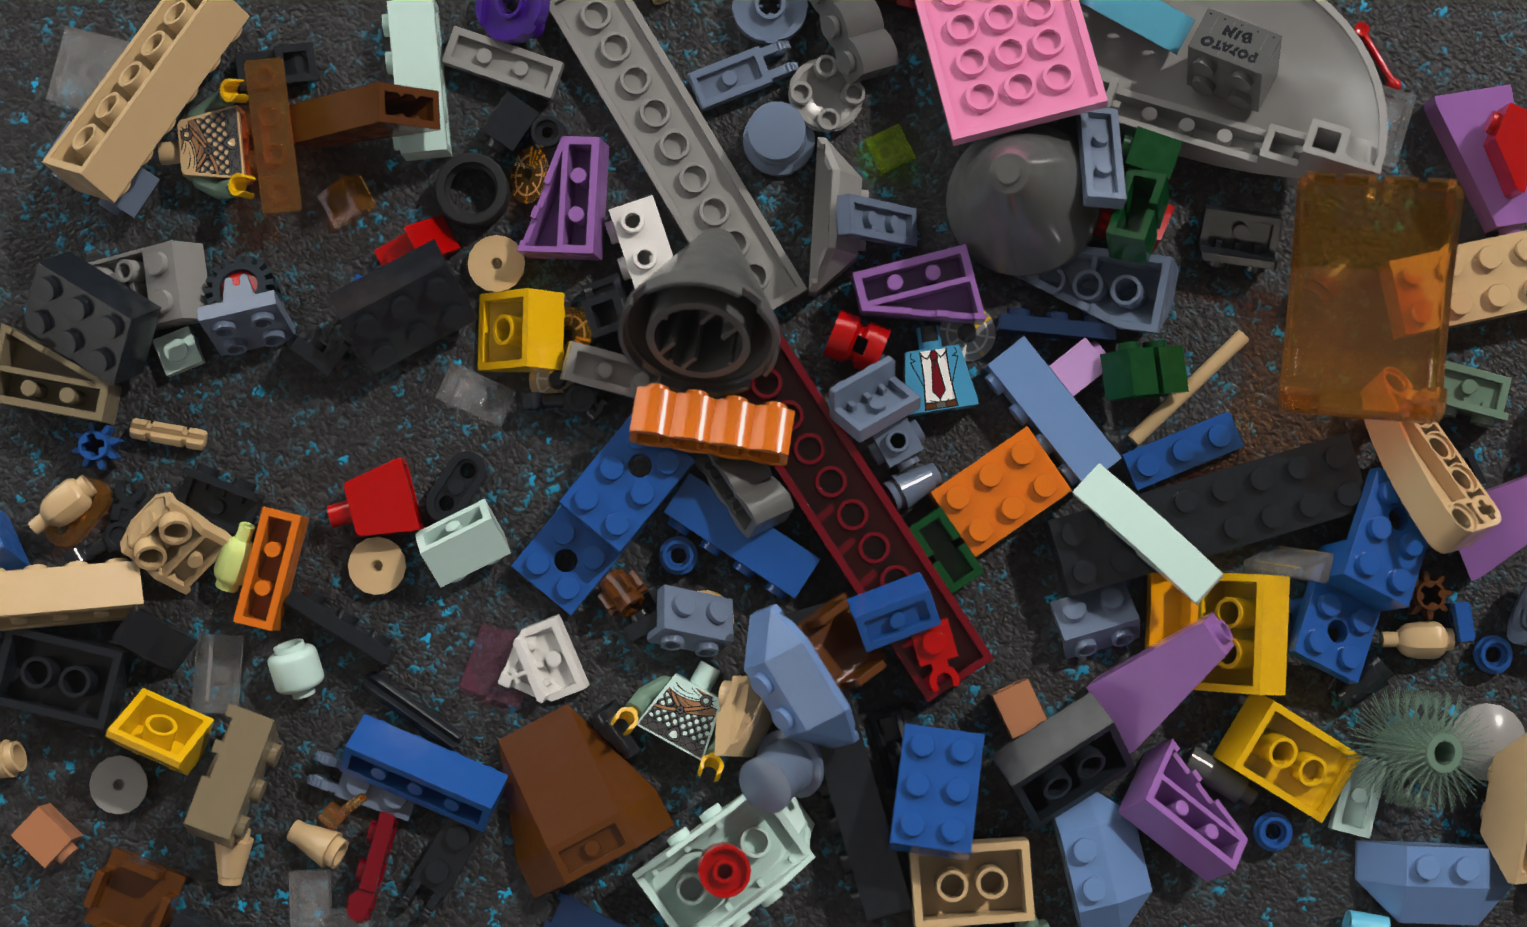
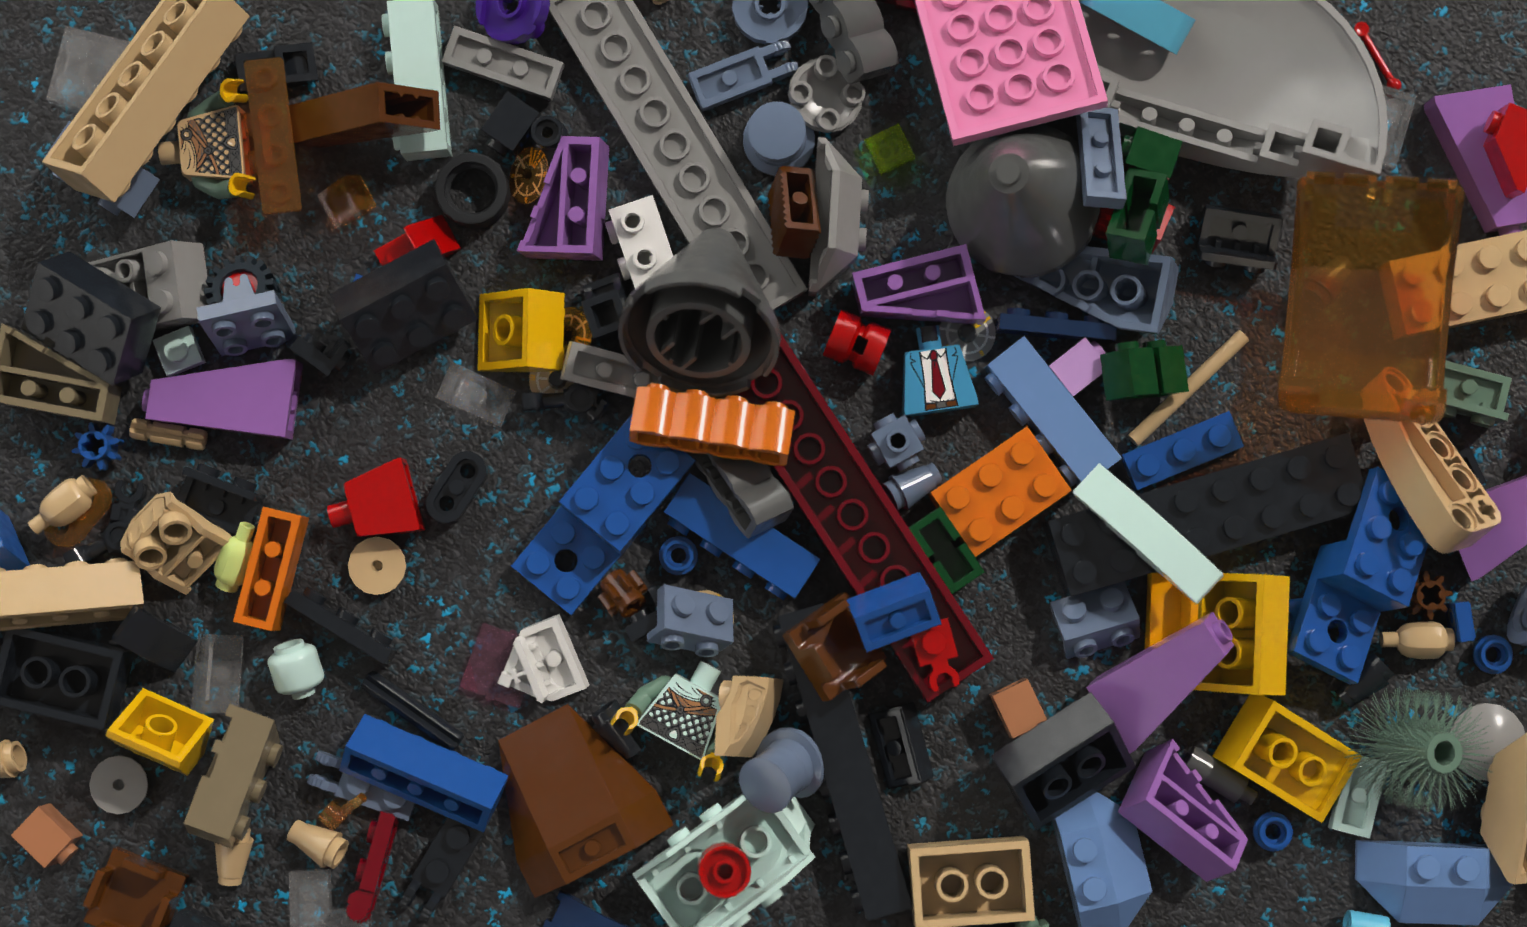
(233, 399): none -> medium lavender slope
(462, 543): light aqua brick -> none
(496, 263): tan piece -> none
(794, 212): none -> reddish brown brick
(795, 682): medium blue wedge -> none
(871, 400): sand blue bracket -> none
(876, 221): sand blue plate -> none
(936, 792): blue brick -> none
(1233, 60): dark grey brick -> none
(1292, 562): clear slope -> none

